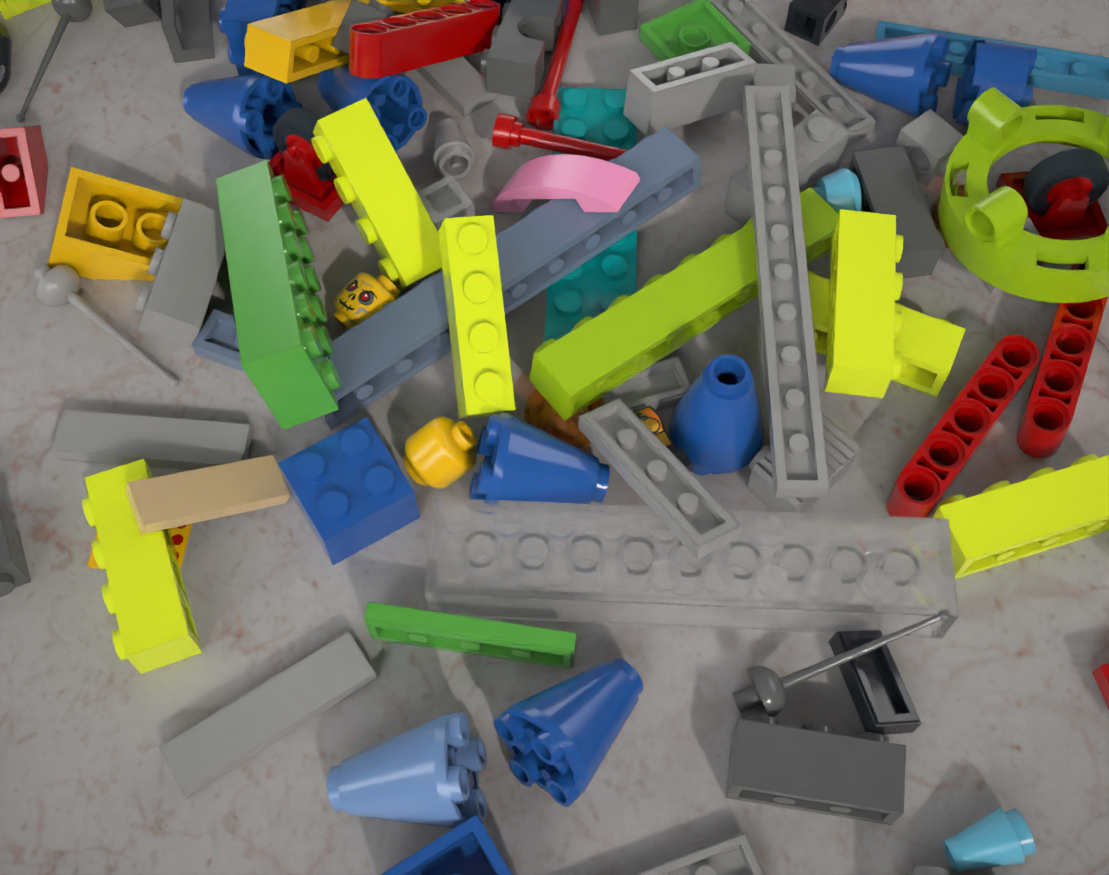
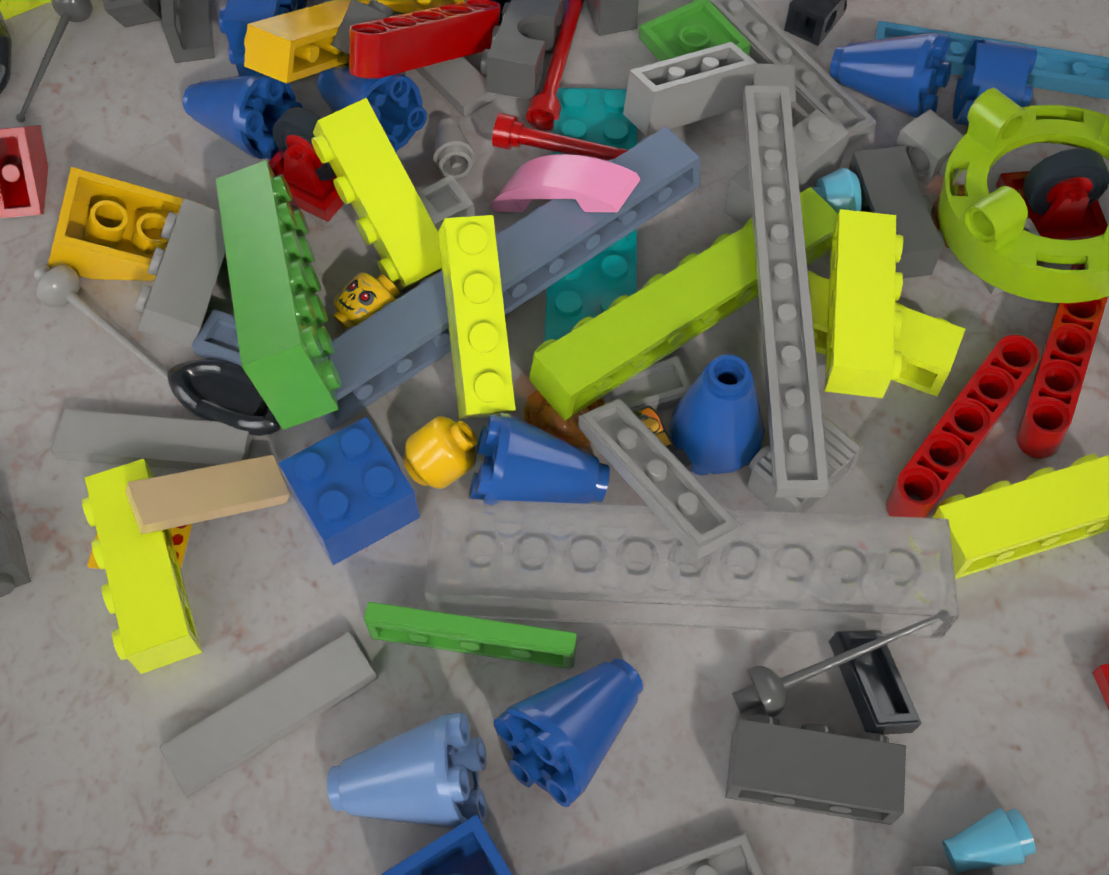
(221, 394): none -> black piece

